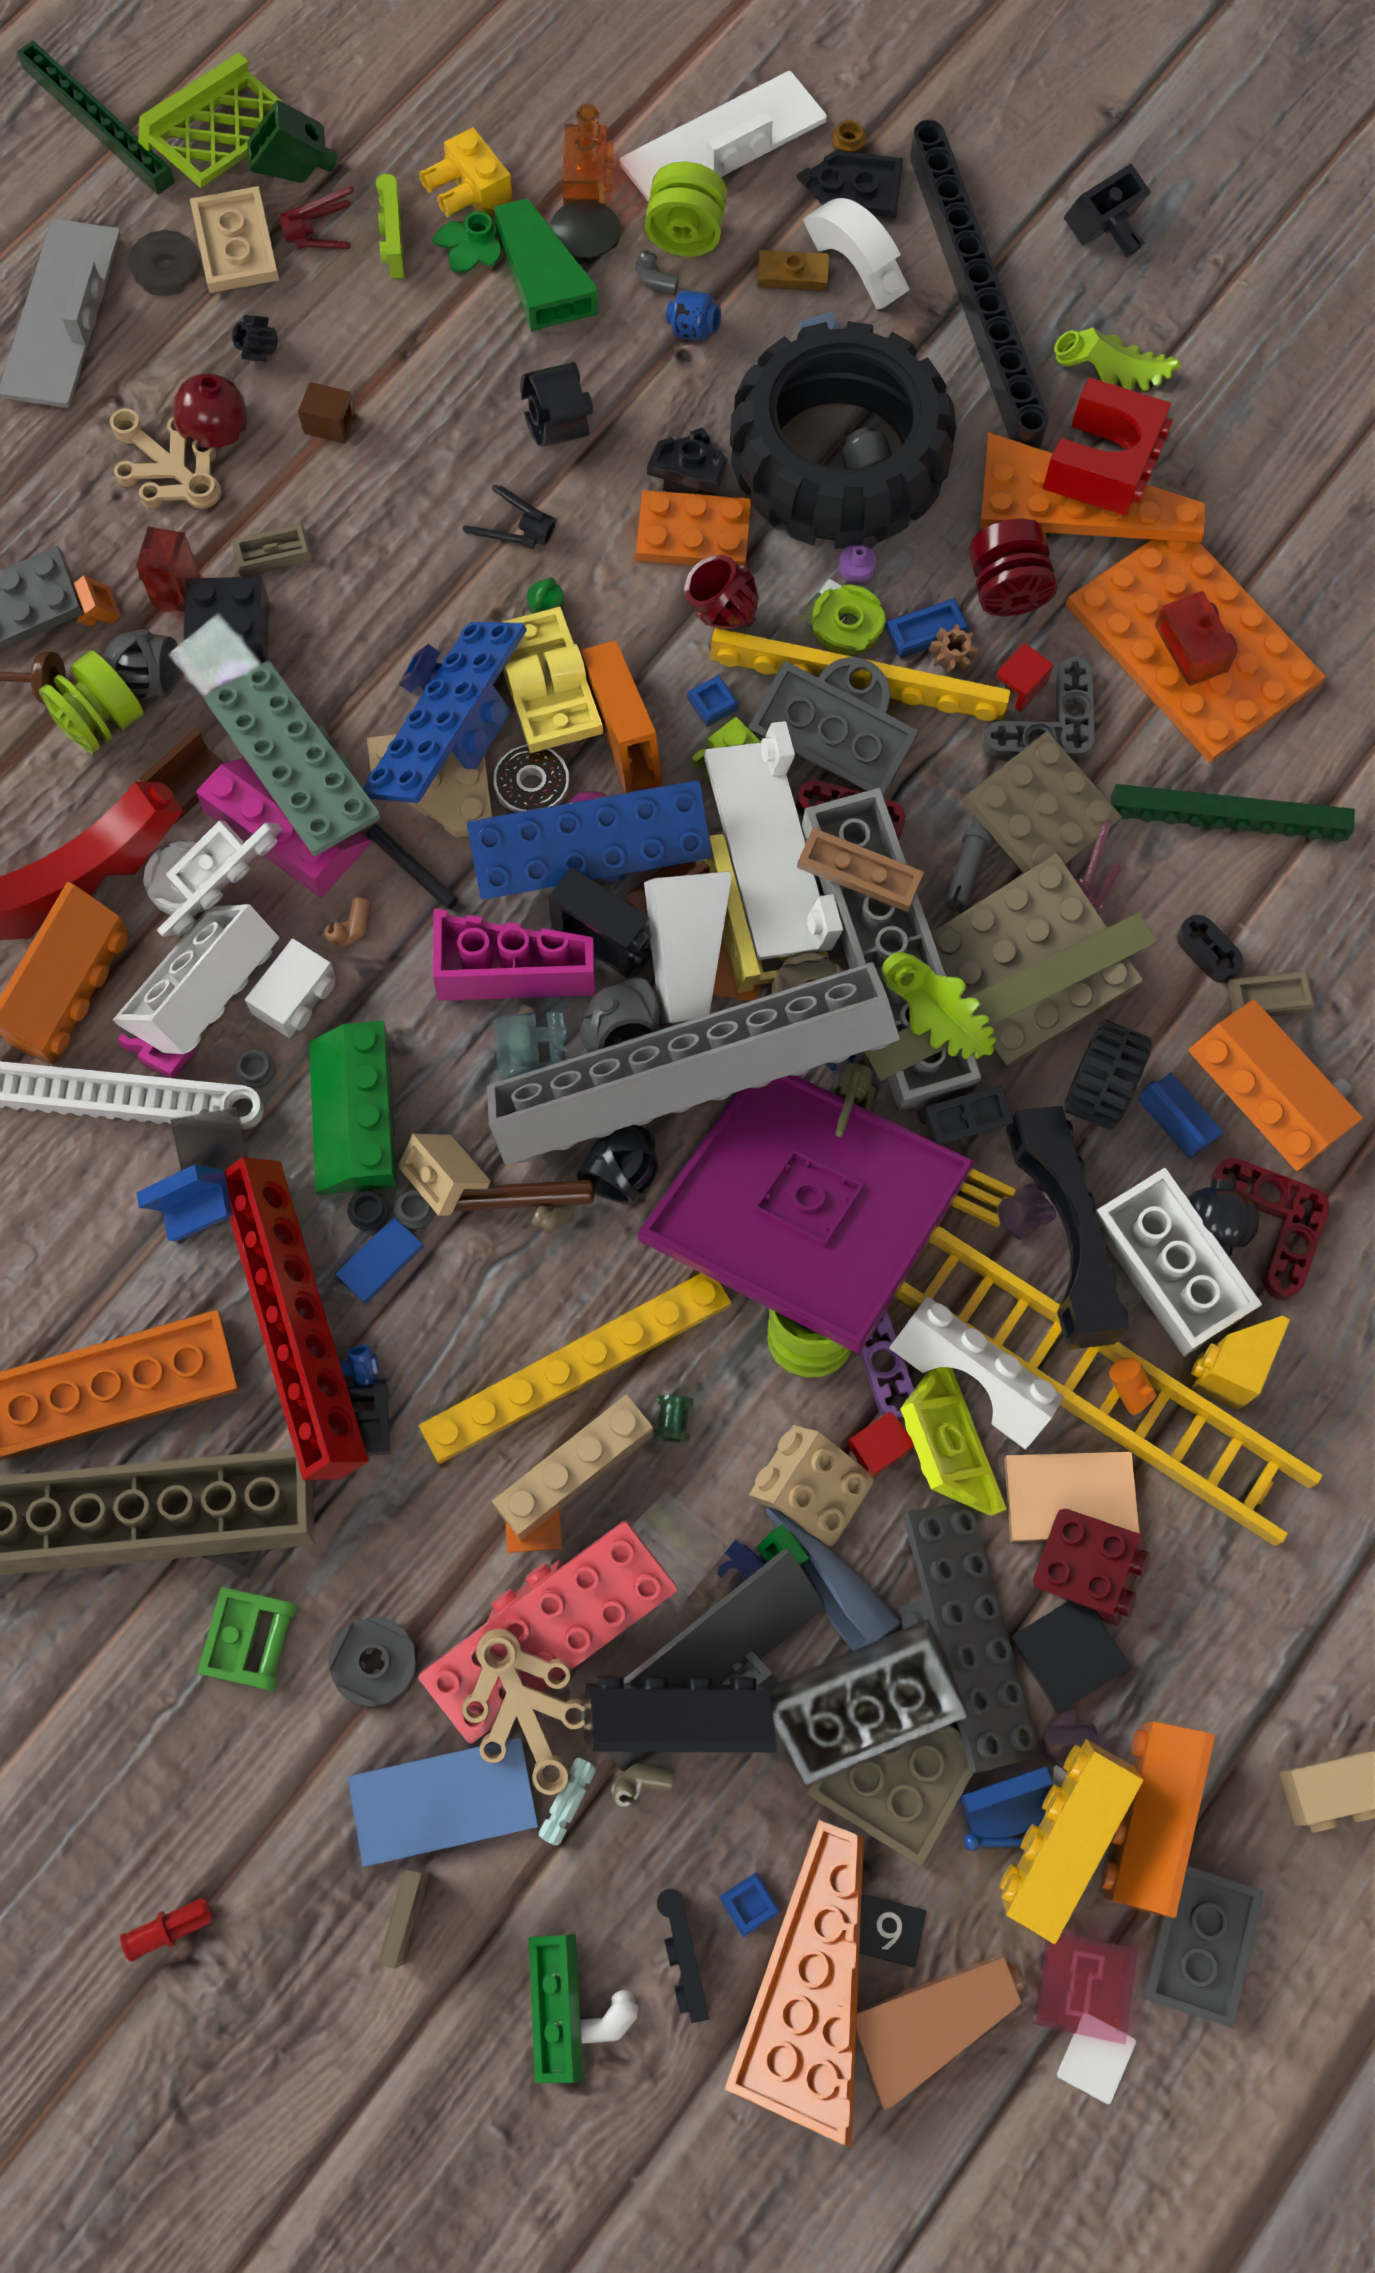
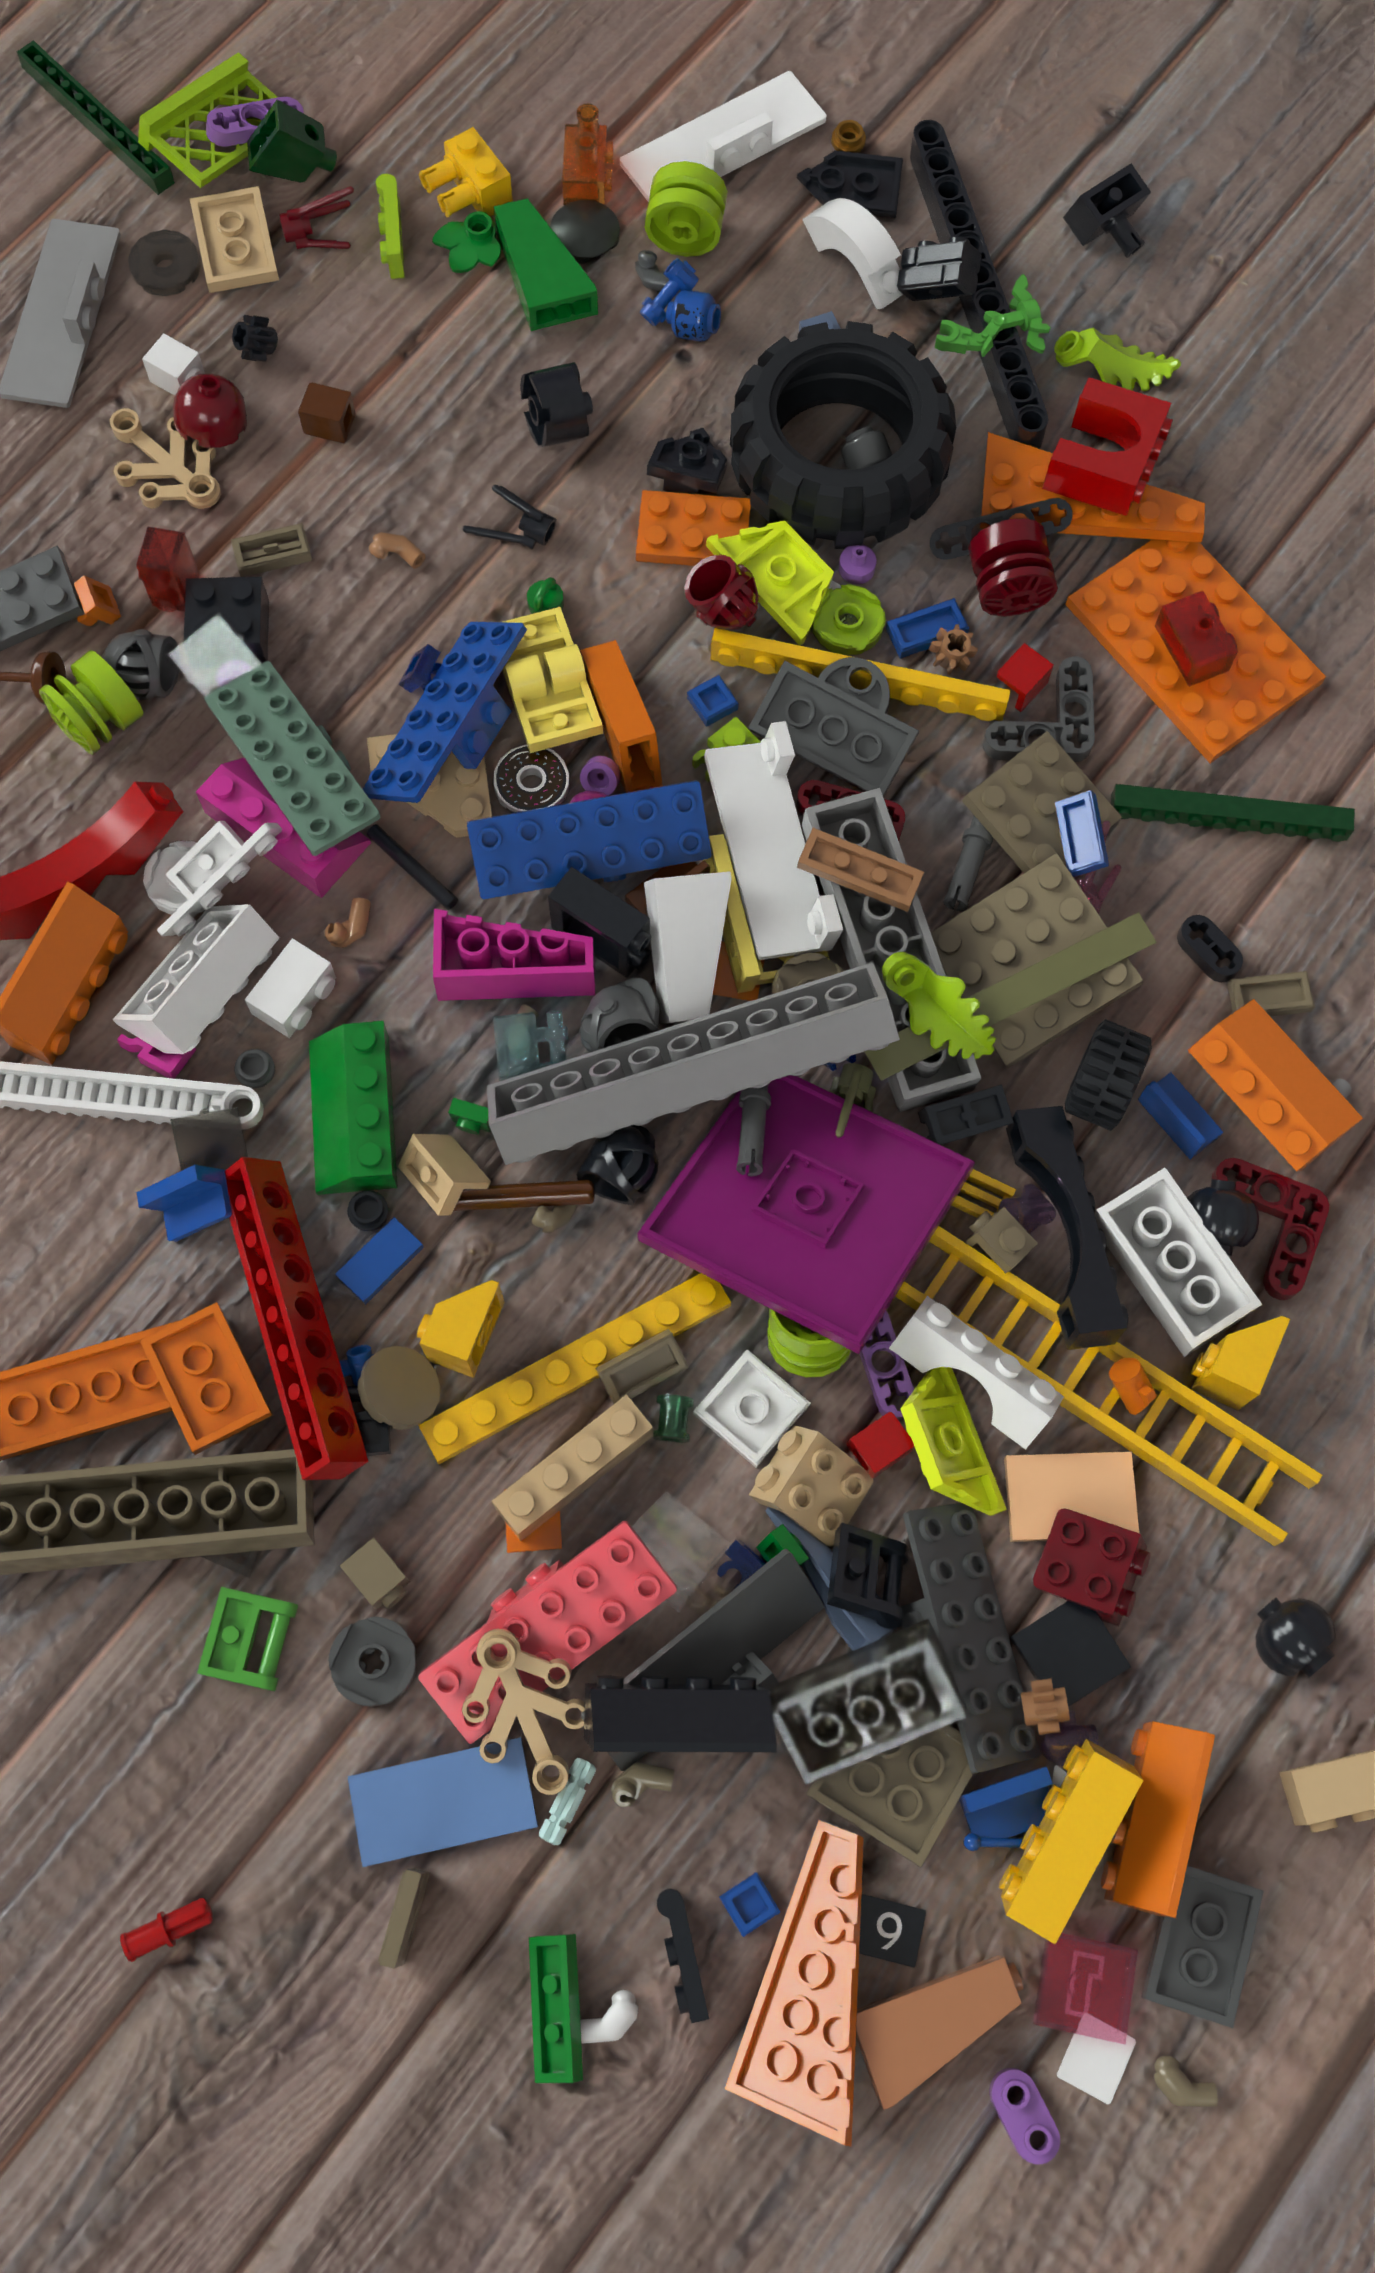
(171, 363): none -> white brick
(184, 769): reddish brown panel -> none
(206, 1378): none -> orange plate
(229, 126): none -> medium lavender beam
(376, 1575): none -> dark tan brick
(397, 544): none -> medium nougat arm
(399, 1387): none -> dark tan tile
(413, 1210): dark grey plate -> none
(461, 1328): none -> yellow slope
(469, 1116): none -> green plate
(600, 775): none -> medium lavender tile
(642, 1367): none -> dark tan tile
(681, 278): none -> blue bar
(751, 1408): none -> white tile
(754, 1106): none -> dark grey pin
(785, 570): none -> neon yellow wing
(793, 270): pearl gold plate -> none
(856, 1571): none -> black plate
(939, 270): none -> black brick
(1001, 1238): none -> dark tan bracket
(1025, 2116): none -> medium lavender plate
(1026, 316): none -> bright green piece
(1044, 508): none -> black beam
(1045, 1706): none -> medium nougat gear
(1082, 833): none -> tile
(1178, 2087): none -> dark tan arm
(1294, 1636): none -> black plant

